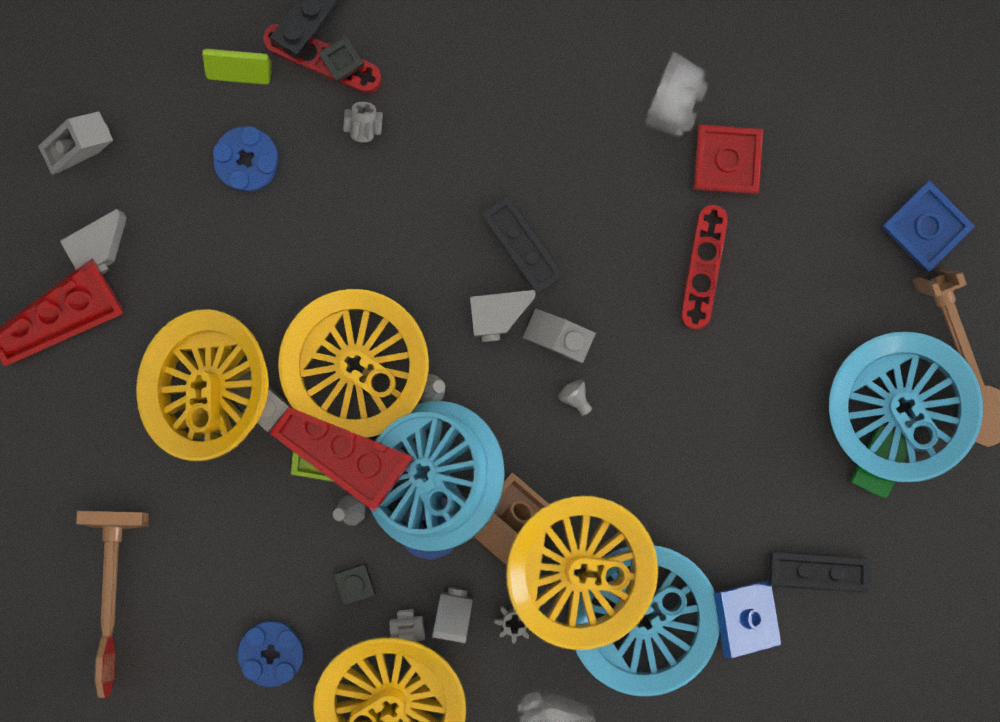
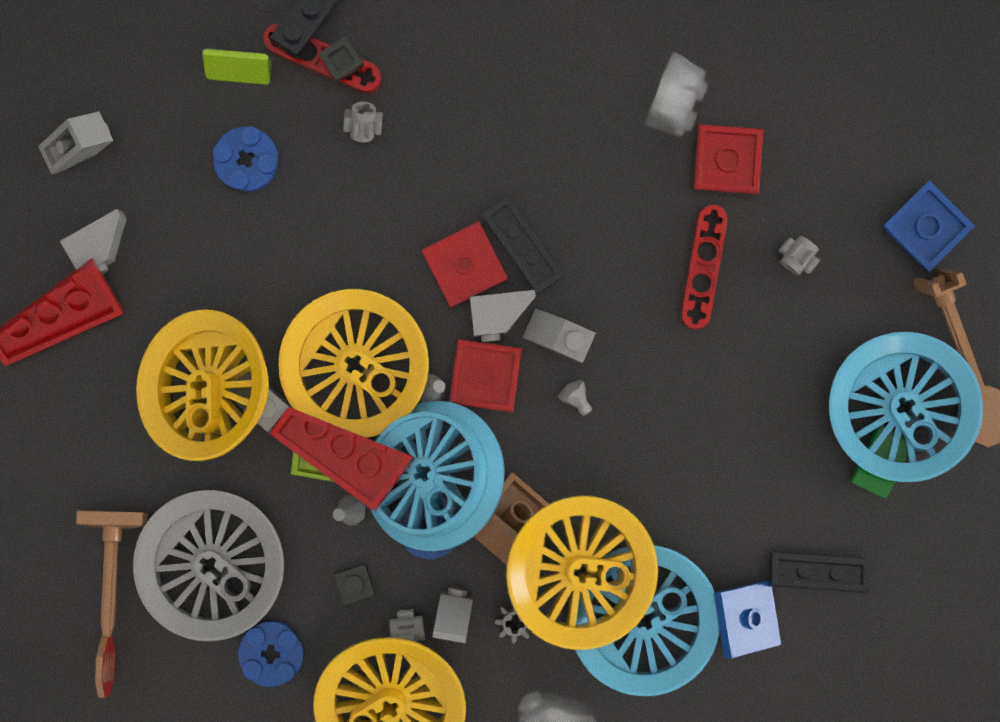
(169, 528): none -> light grey piece
(464, 264): none -> red plate
(485, 375): none -> red plate
(799, 255): none -> light grey gear

